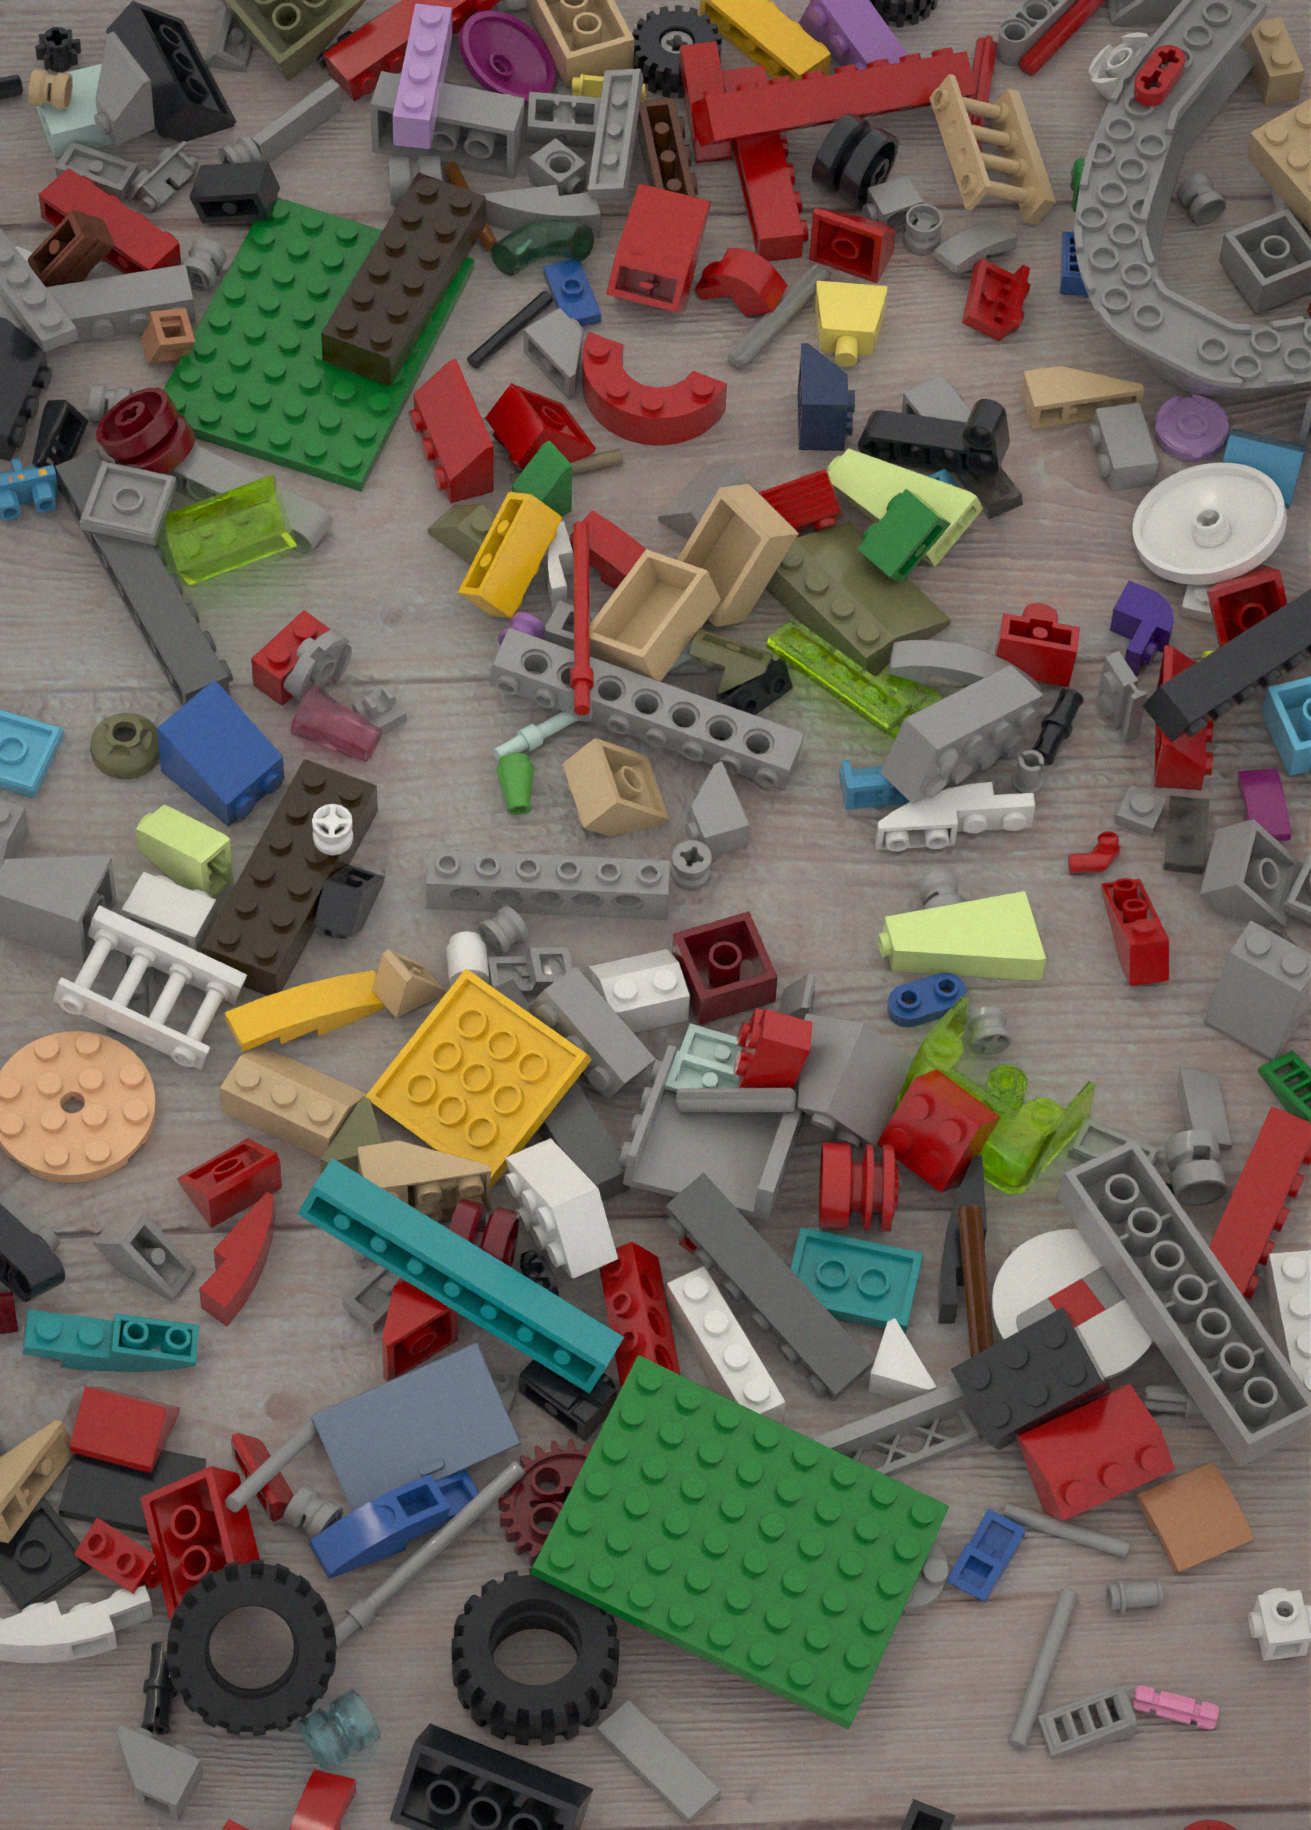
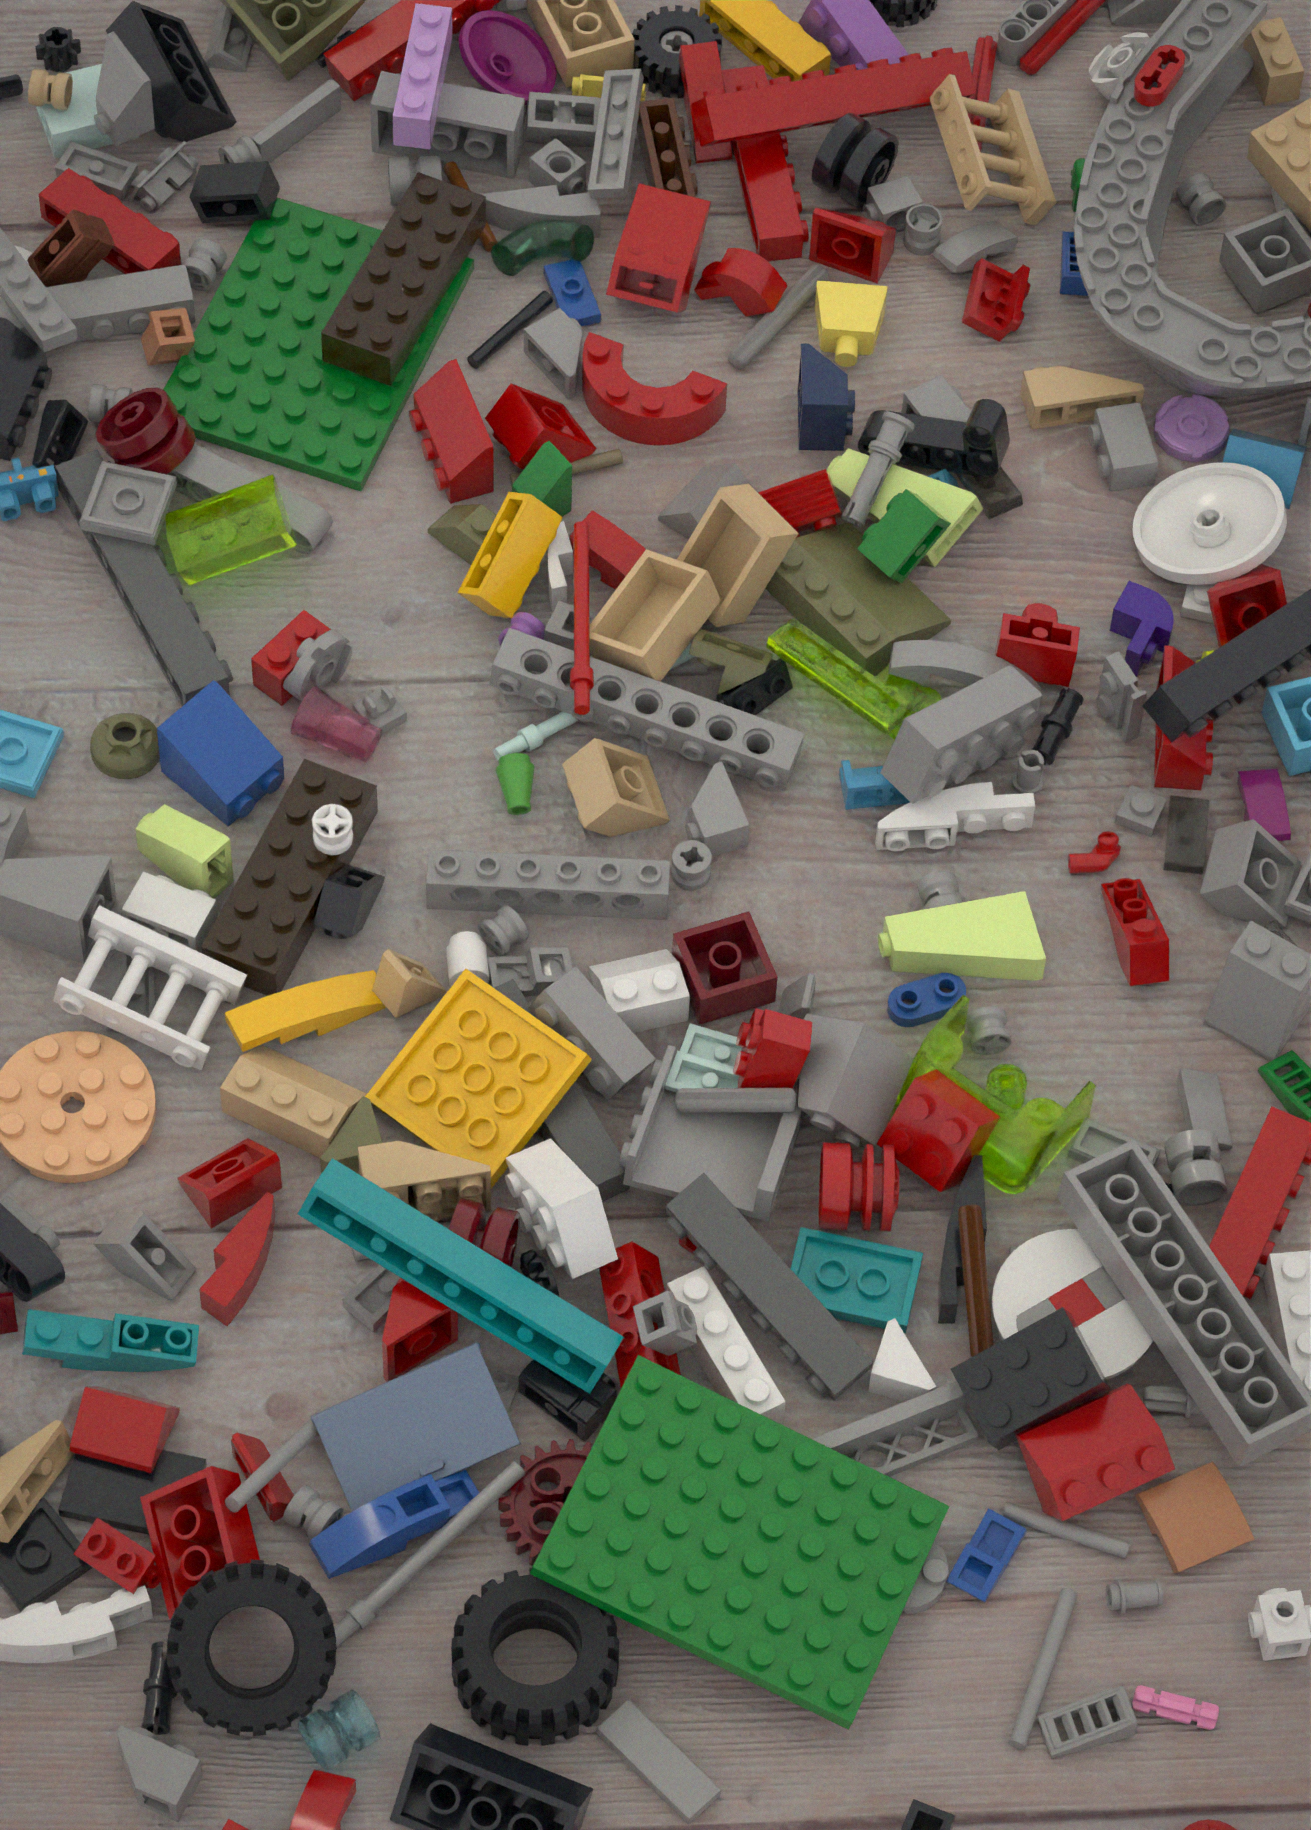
(674, 1321): none -> light grey brick
(883, 453): none -> light grey pin

